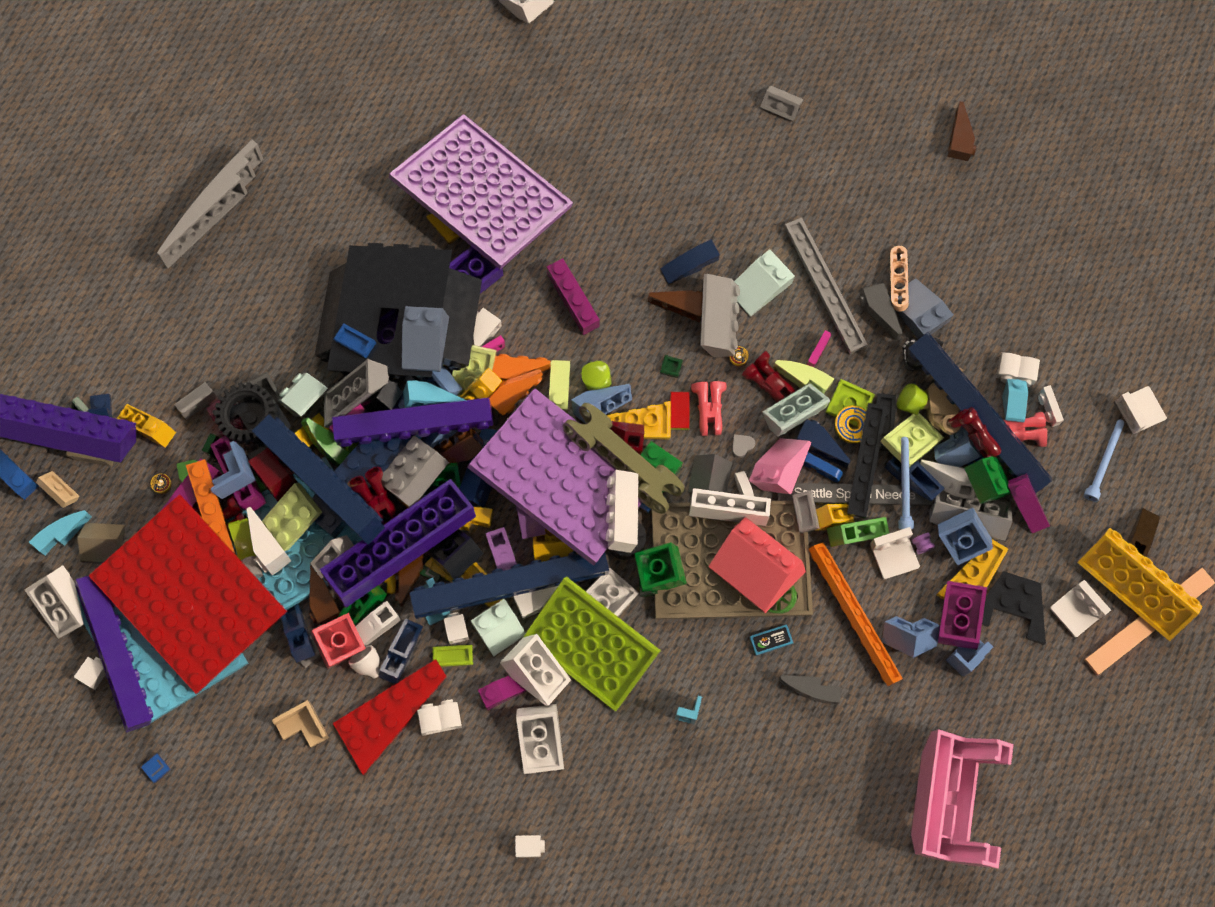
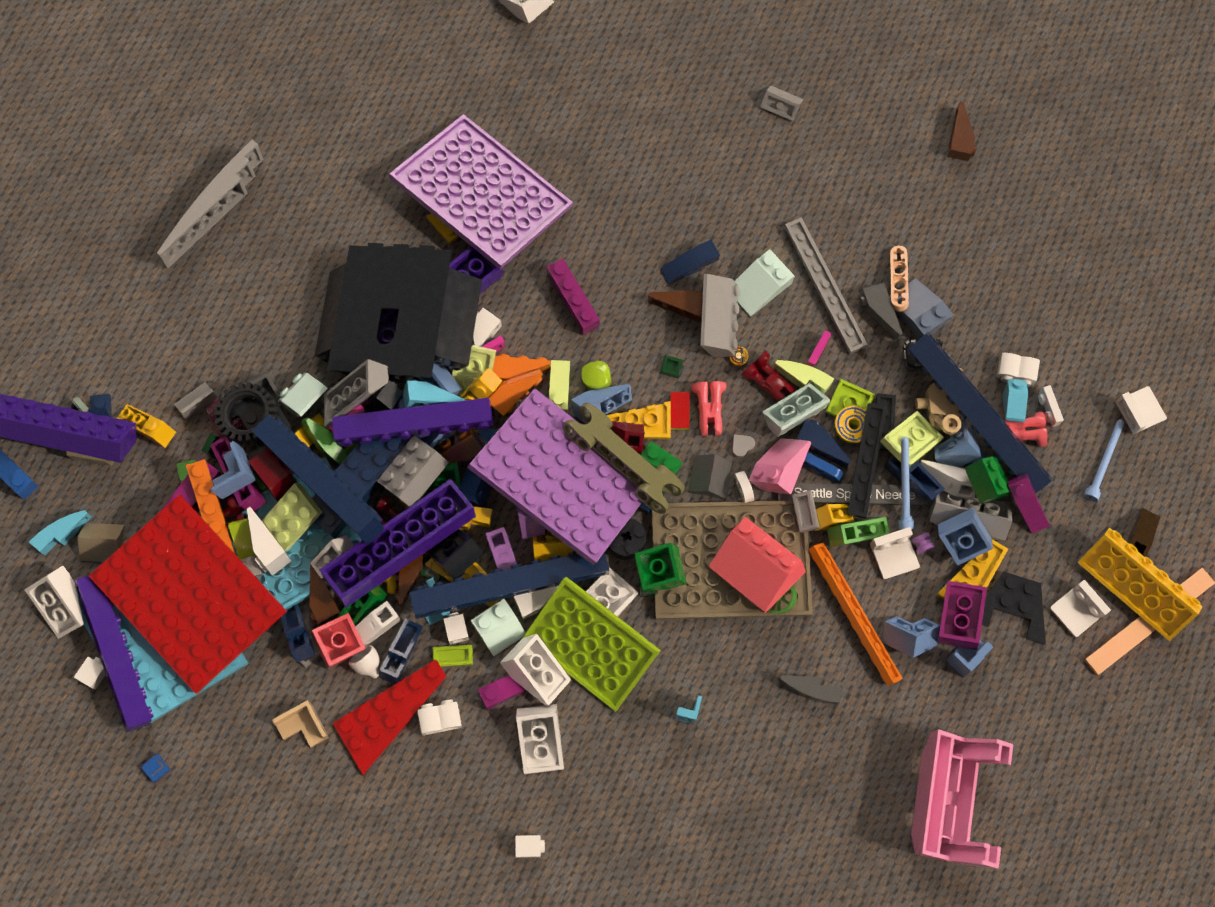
(57, 489): tan plate -> none
(161, 483): tile -> none
(354, 340): blue tile -> none
(378, 499): dark red piece -> none
(423, 338): sand blue slope -> none
(623, 511): white brick -> none
(729, 506): brick -> none
(771, 640): tile -> none
(912, 399): lime hair -> none
(976, 431): dark red piece -> none

